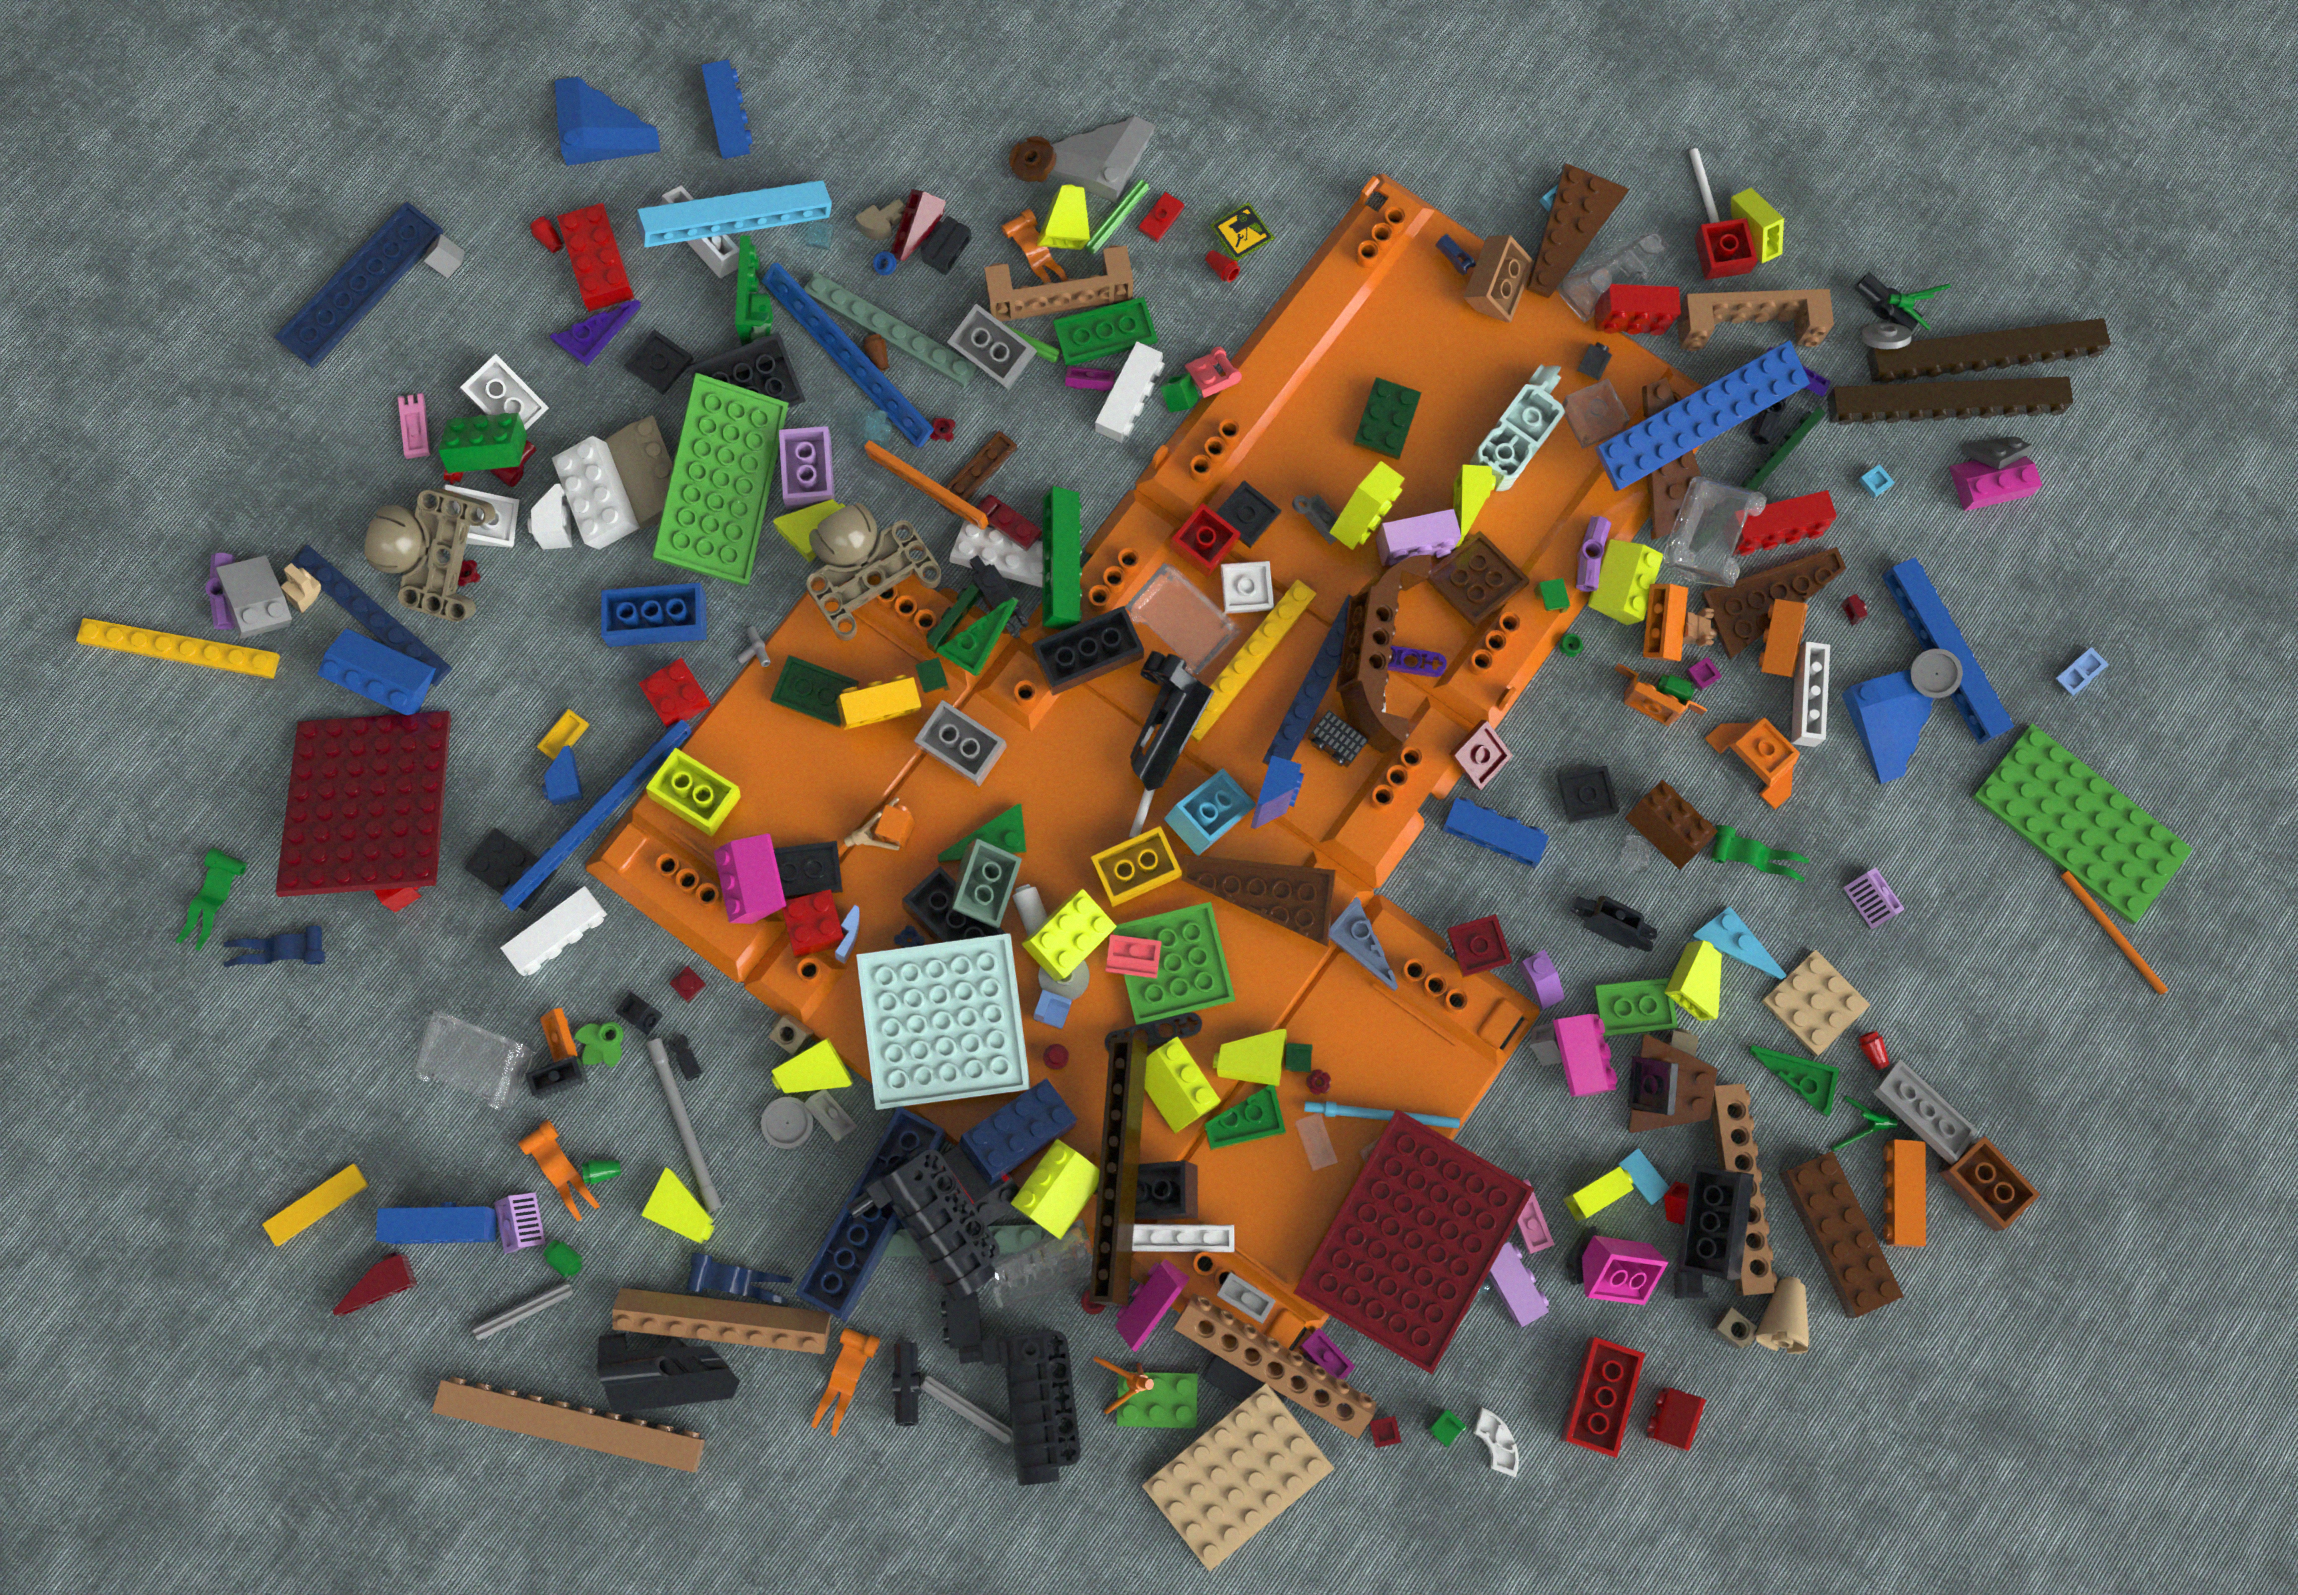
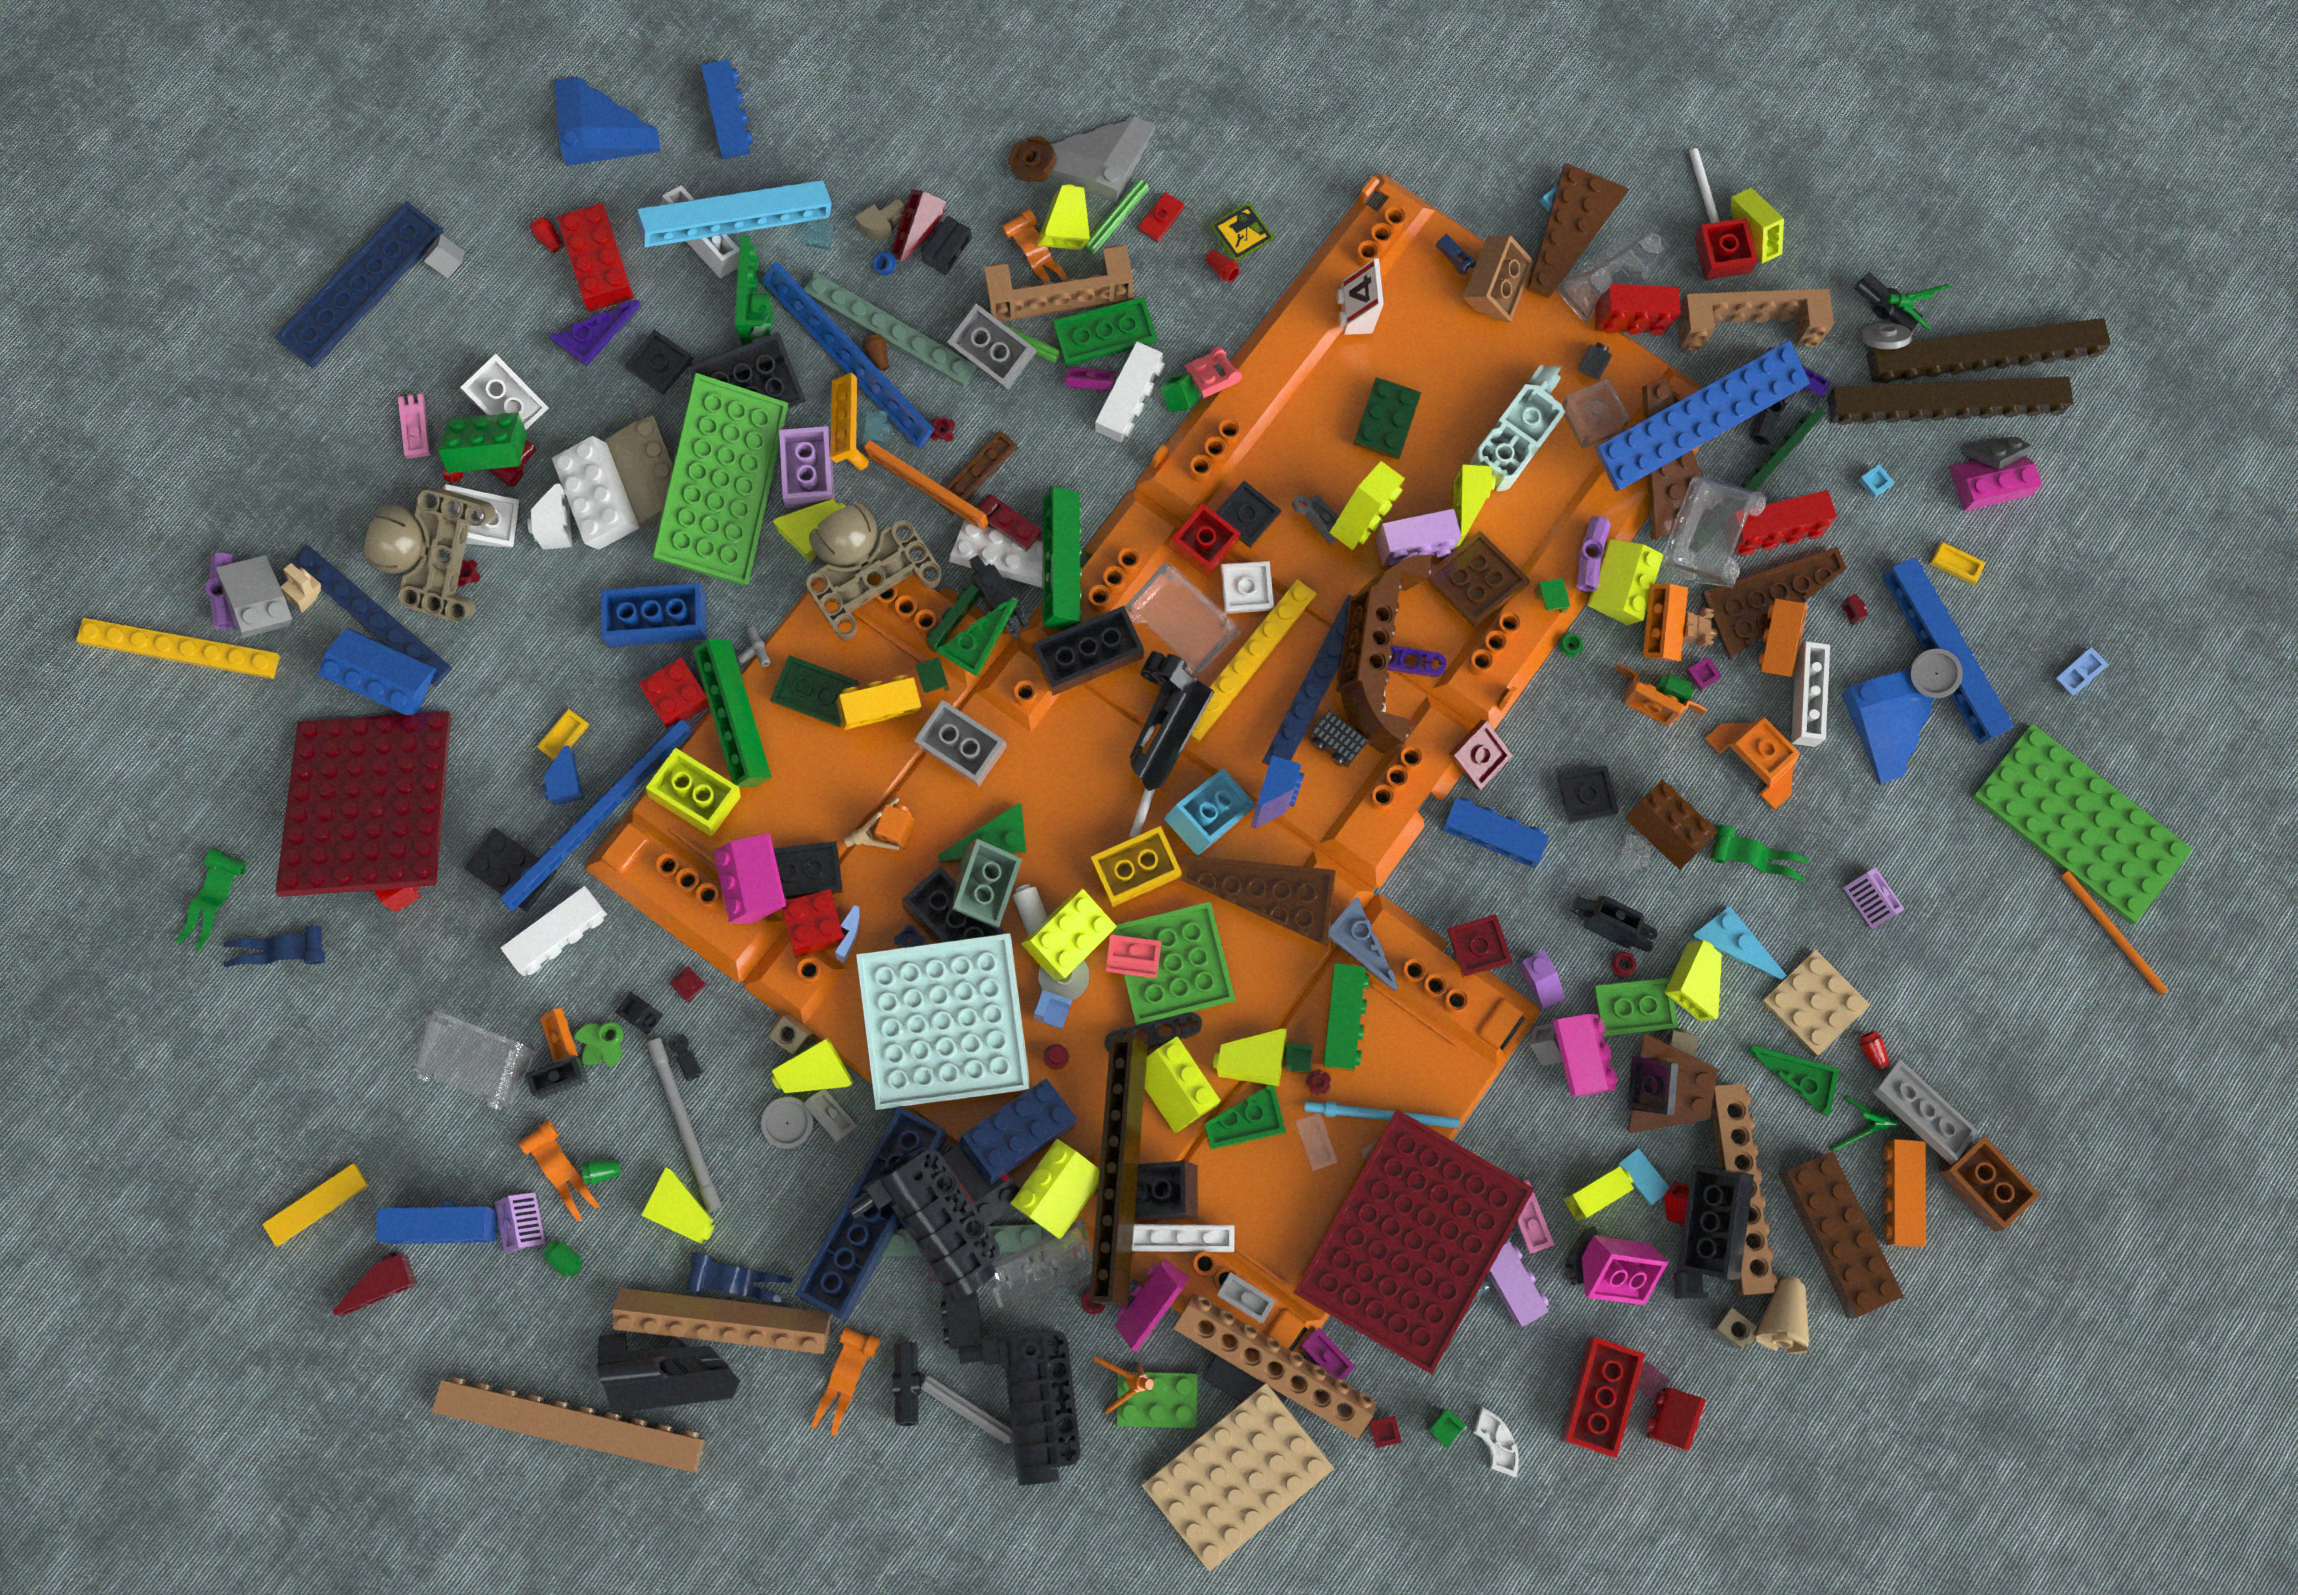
(522, 1310): light grey axle -> none
(732, 713): none -> green brick
(844, 422): none -> light orange piece
(1344, 1017): none -> green brick
(1361, 299): none -> white slope
(1630, 961): none -> dark red plate
(1650, 1381): none -> clear pink tile
(1957, 563): none -> yellow tile

